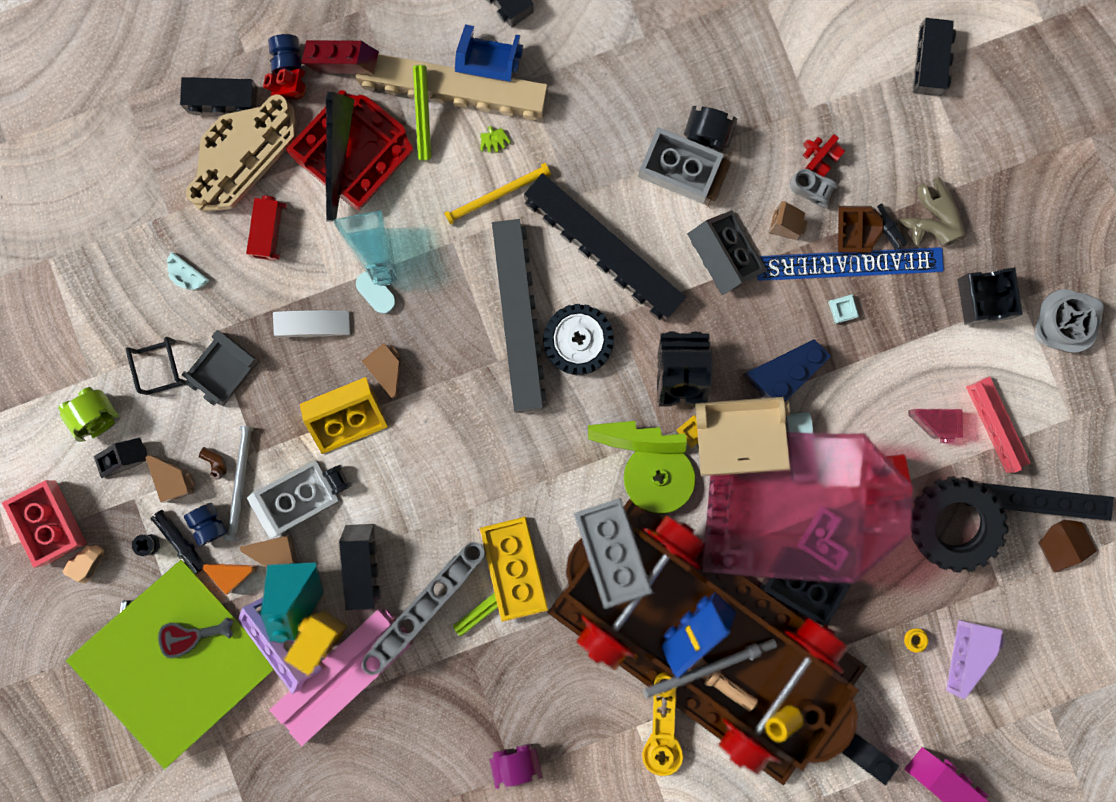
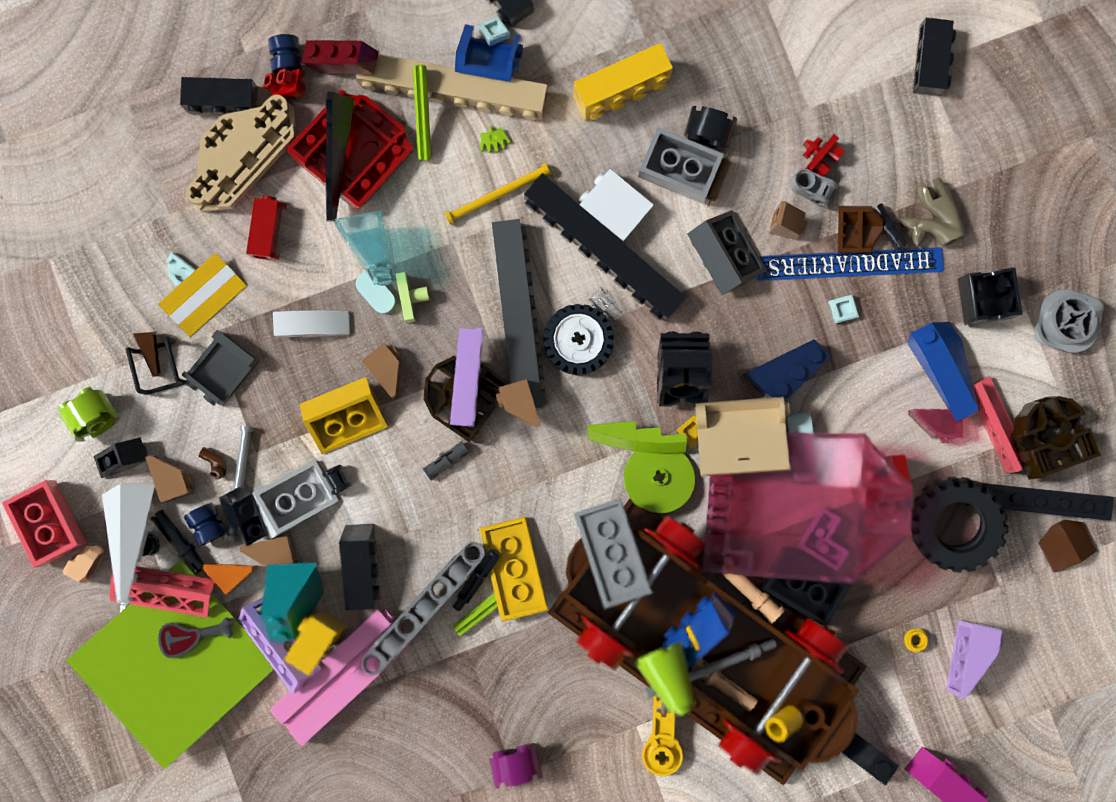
(126, 517): none -> white wedge
(148, 345): none -> reddish brown piece
(165, 584): none -> coral fence
(202, 294): none -> yellow sticker
(243, 515): none -> black slope
(409, 297): none -> yellowish green tile
(436, 397): none -> dark brown connector
(446, 460): none -> dark grey pin
(467, 377): none -> lavender fence
(477, 578): none -> black piece
(493, 31): none -> light aqua tile
(518, 402): none -> medium nougat slope
(605, 304): none -> clear cone
(616, 205): none -> white brick
(622, 82): none -> yellow brick
(669, 677): none -> lime cone
(759, 599): none -> light nougat pin
(946, 365): none -> blue wedge
(1032, 420): none -> dark brown connector

